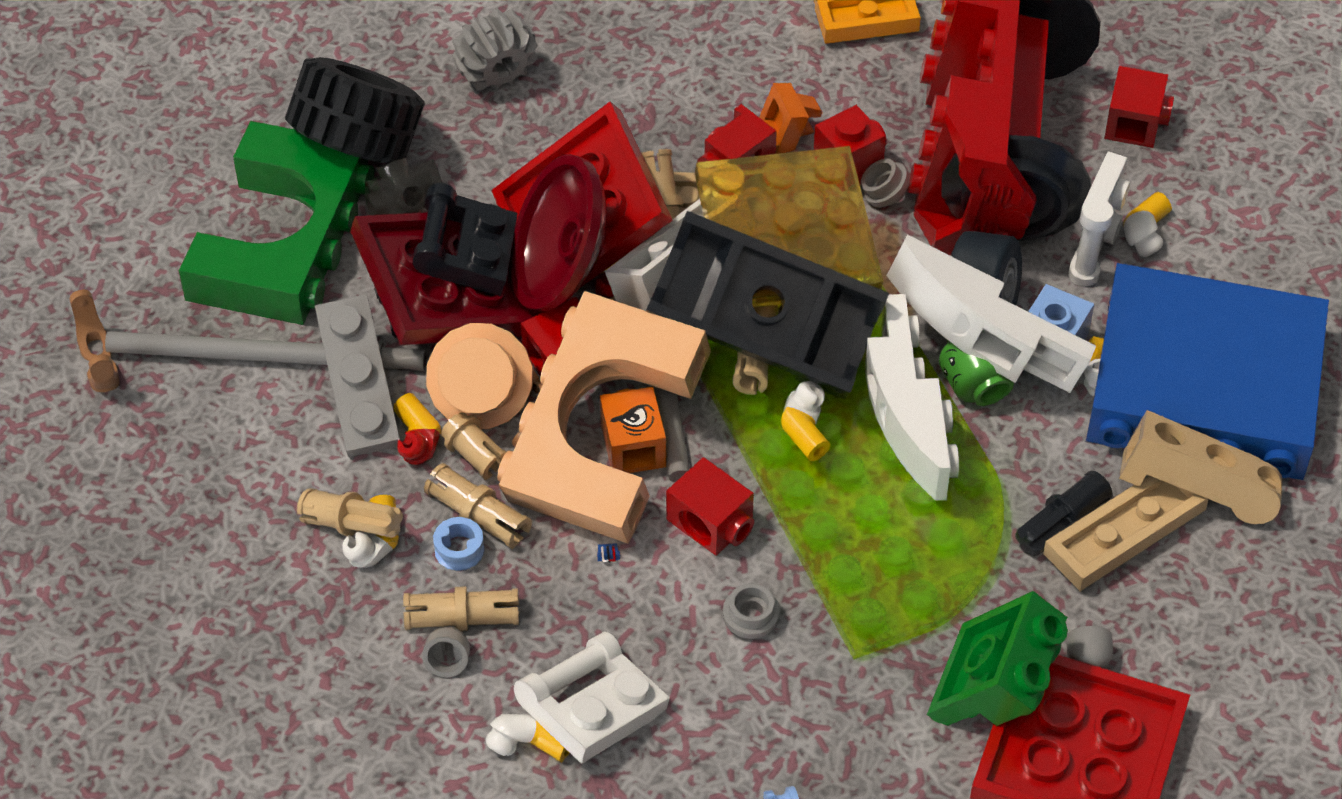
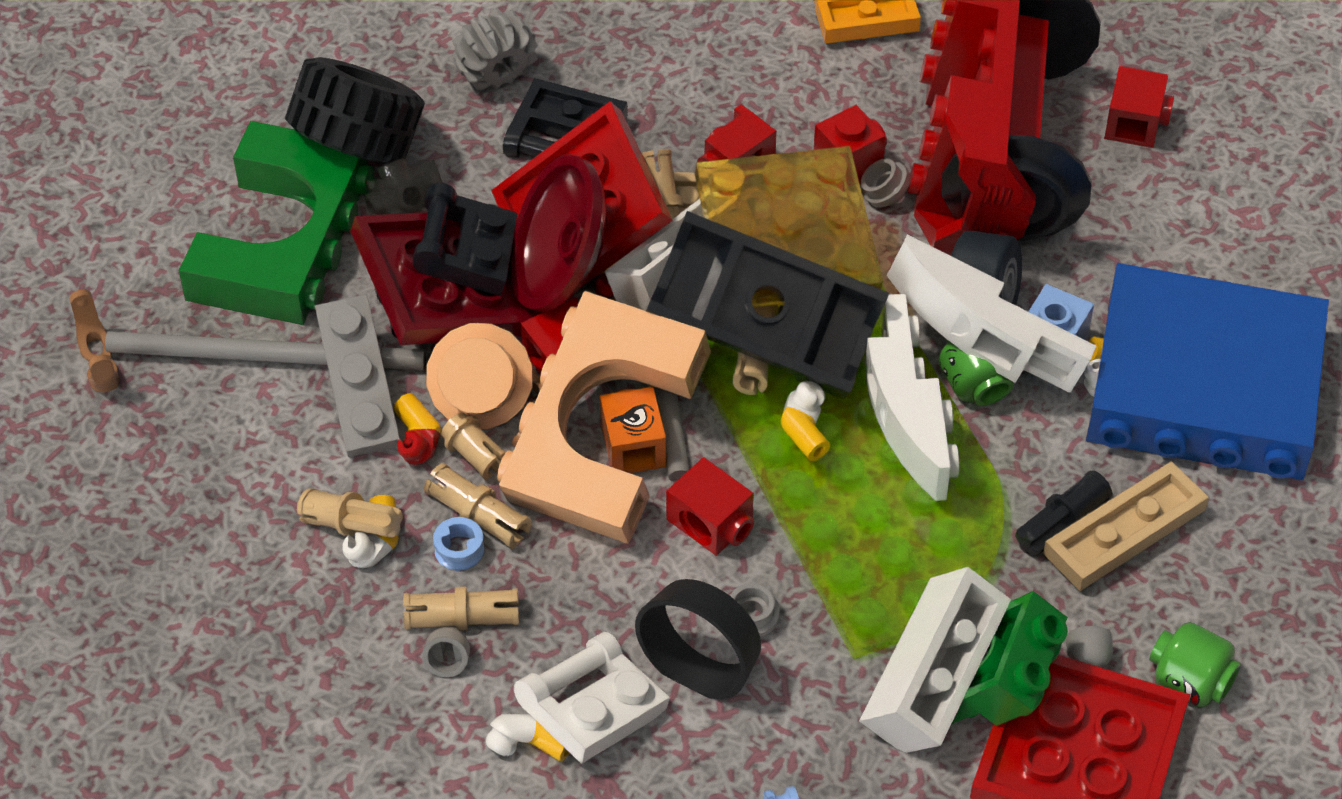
(553, 111): none -> black plate
(605, 556): blue piece -> none
(682, 662): none -> black tyre
(789, 115): orange tile -> none
(935, 660): none -> white brick
(1099, 219): white plate -> none
(1141, 224): white arm -> none
(1195, 663): none -> bright green head
(1203, 467): tan leg -> none

